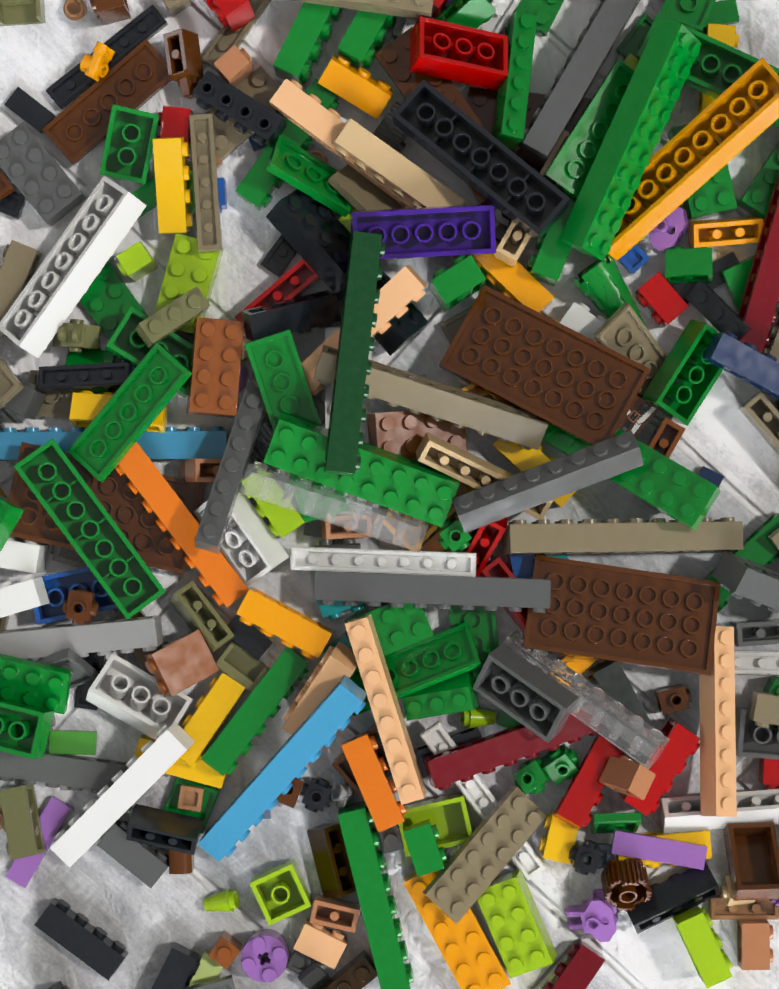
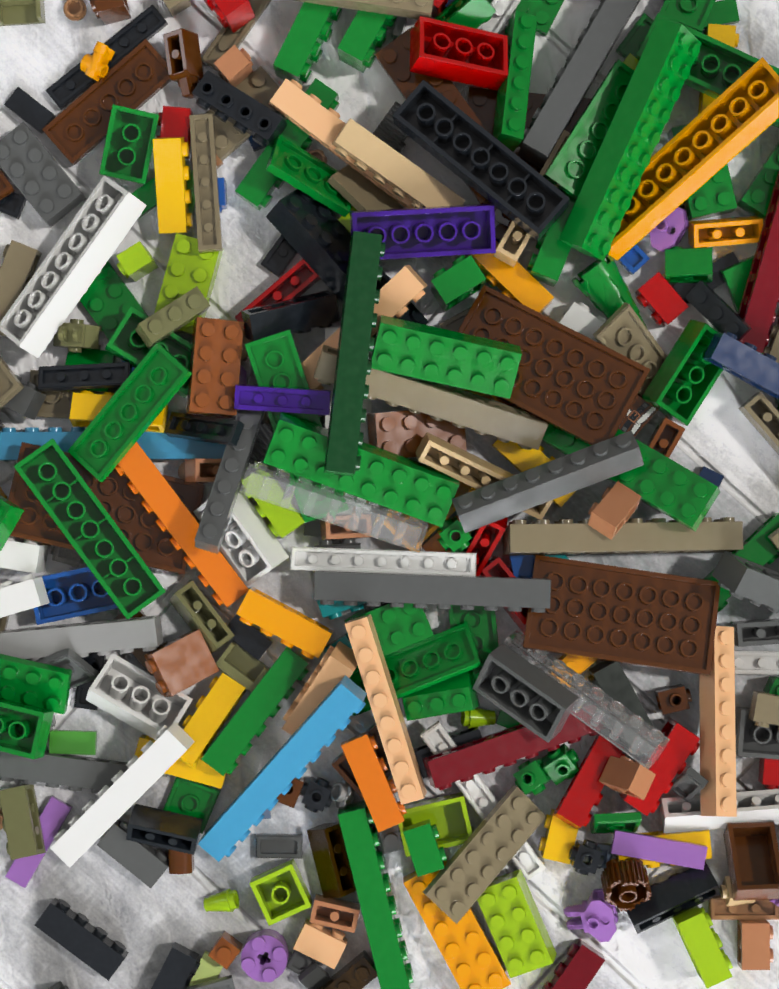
(87, 600): reddish brown brick -> none
(191, 797): medium nougat plate -> none
(204, 428): none -> black plate
(279, 845): none -> dark grey tile
(282, 399): none -> dark purple plate
(356, 85): light orange brick -> none
(445, 357): none -> green brick
(613, 510): none -> nougat brick
(689, 784): none -> dark grey tile

